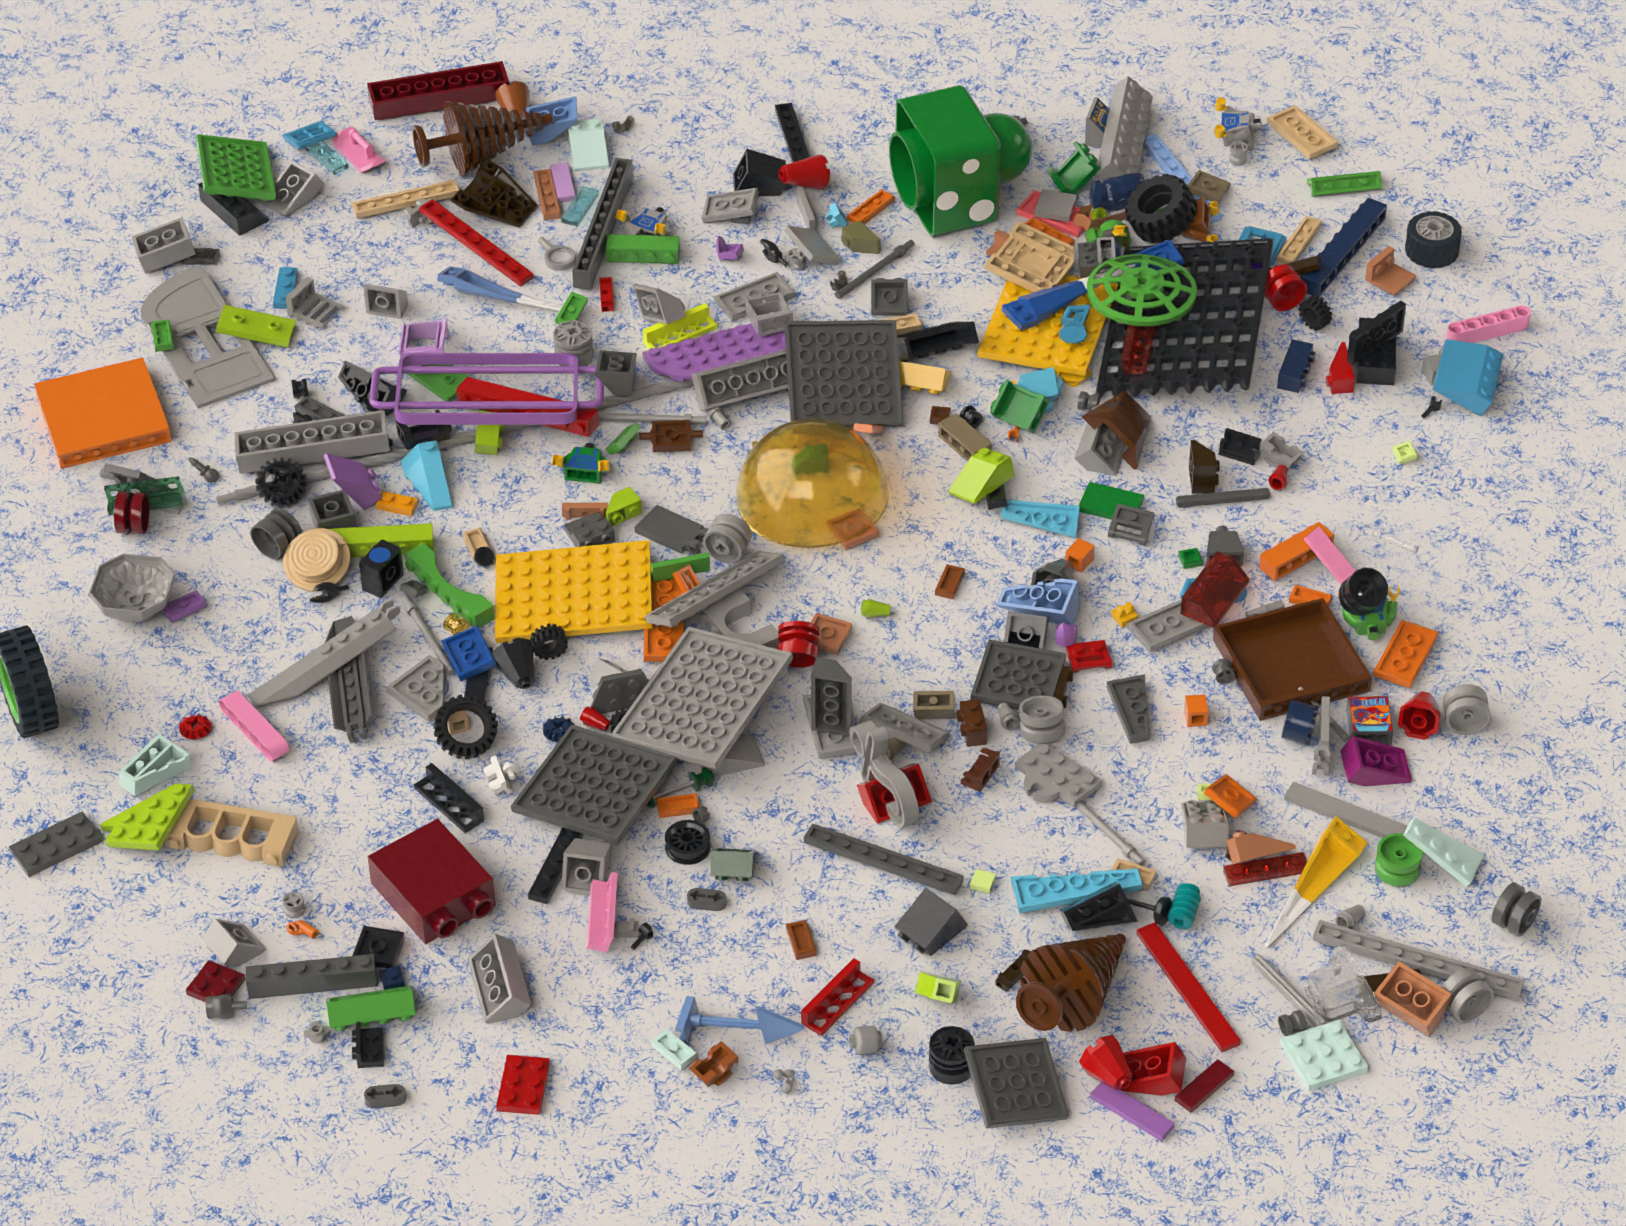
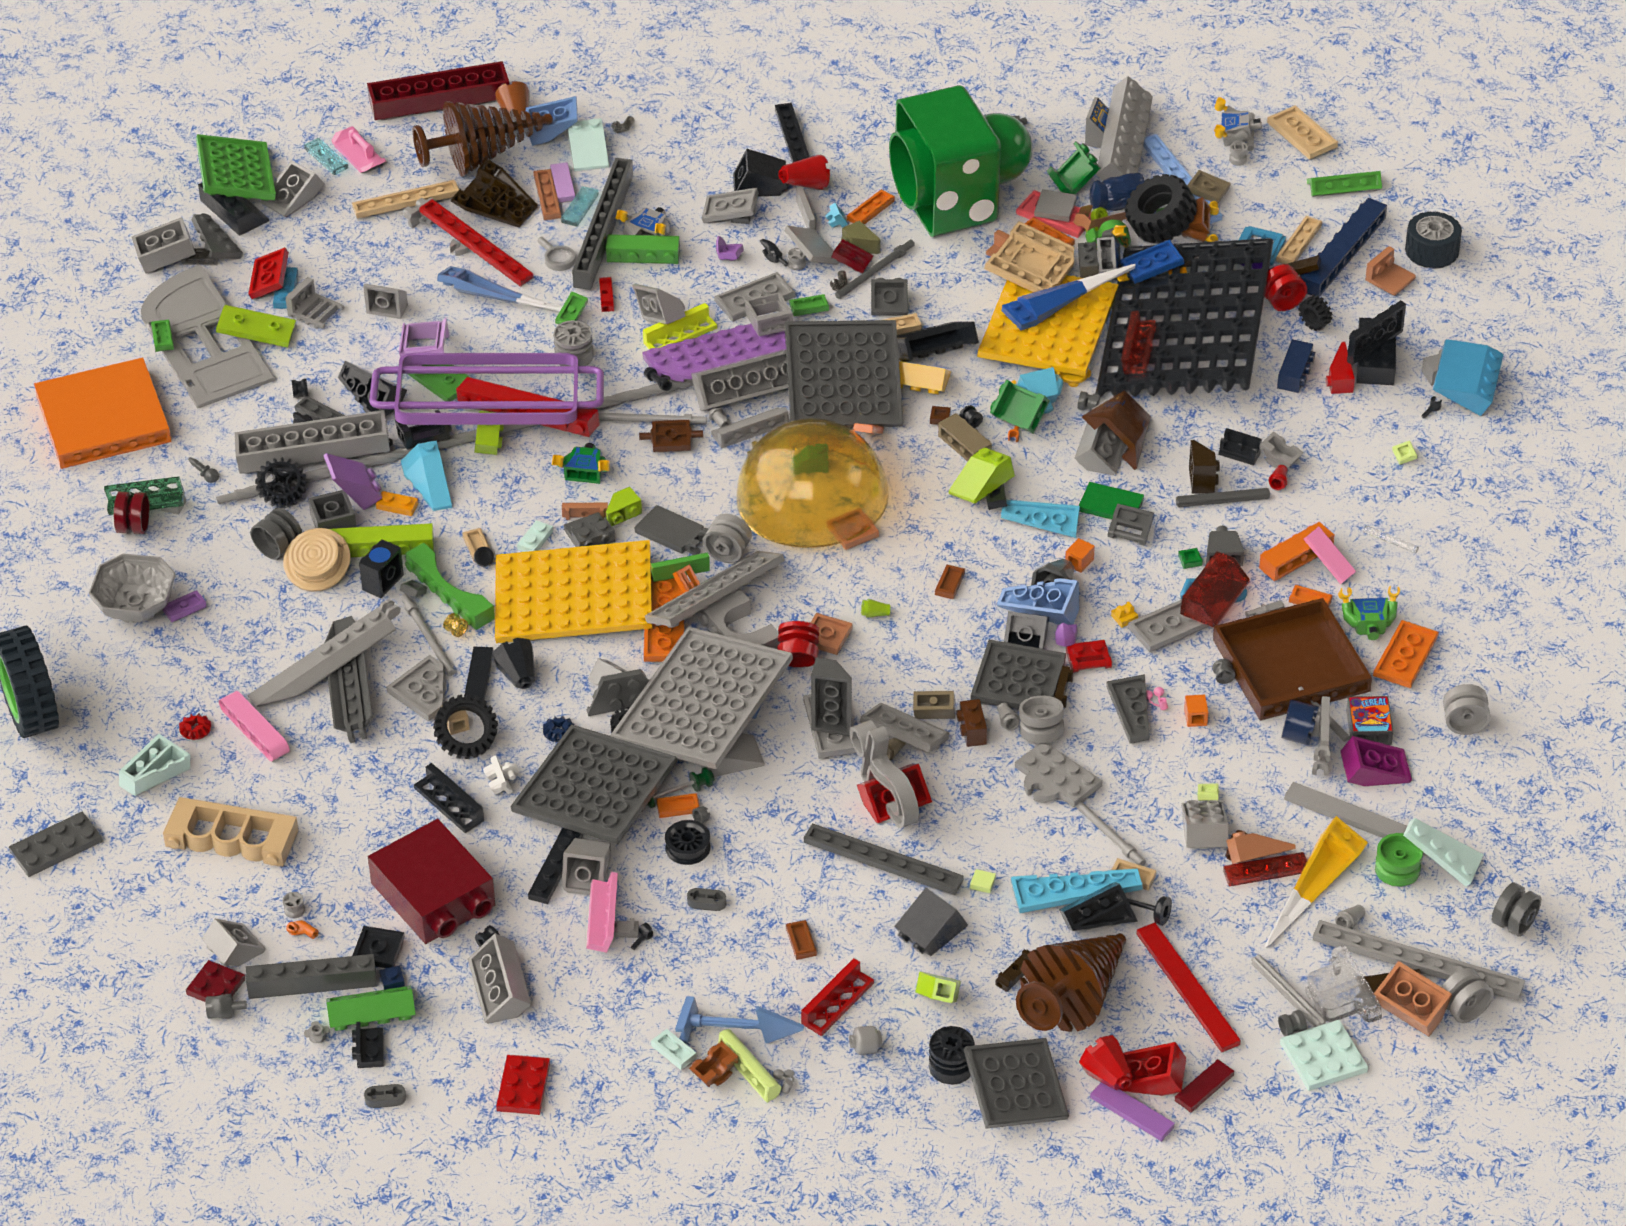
(124, 475): wing -> none
(149, 821): lime wing -> none
(215, 238): none -> dark grey wing
(268, 273): none -> red plate
(309, 135): dark azure piece -> none
(329, 590): black hand -> none
(460, 248): none -> light grey bar
(468, 653): blue tile -> none
(481, 937): none -> black wheel
(535, 537): none -> light aqua plate
(546, 634): black tyre -> none
(594, 719): red cone -> none
(617, 371): dark grey slope -> none
(623, 438): bright green plate -> none
(663, 382): none -> black bar
(732, 863): slope -> none
(750, 427): none -> light grey fence
(750, 1067): none -> yellowish green brick
(809, 305): none -> bright green plate
(852, 256): none -> dark red plate
(982, 770): copper hinge -> none
(1074, 328): dark azure piece -> none
(1131, 287): bright green dish -> none
(1159, 691): none -> bright pink piece
(1184, 906): teal piece -> none
(1230, 795): orange tile -> none
(1371, 586): black wheel -> none
(1420, 716): red cone -> none
(1490, 325): bright pink beam -> none

